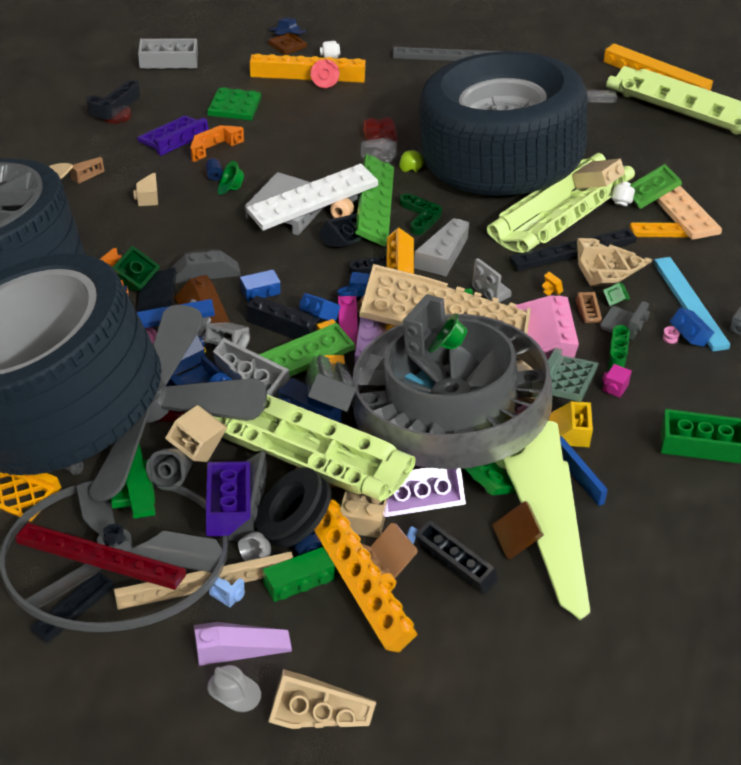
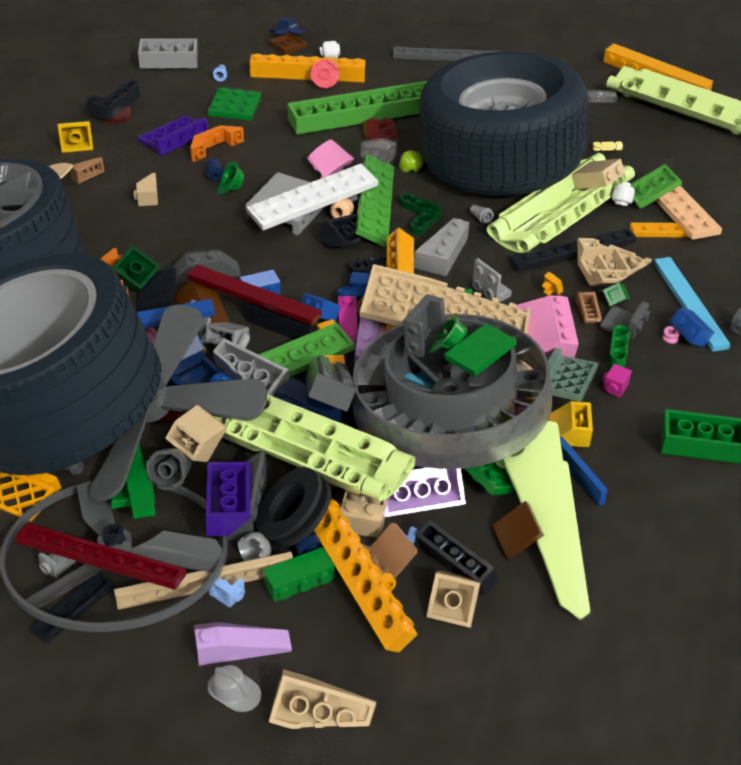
(54, 564): none -> light grey bracket
(75, 136): none -> yellow slope
(220, 73): none -> light blue cone
(255, 294): none -> dark red tile
(329, 158): none -> bright pink slope
(354, 108): none -> bright green brick
(453, 598): none -> tan slope
(480, 349): none -> green tile
(483, 214): none -> light grey cone
(607, 146): none -> light yellow axle

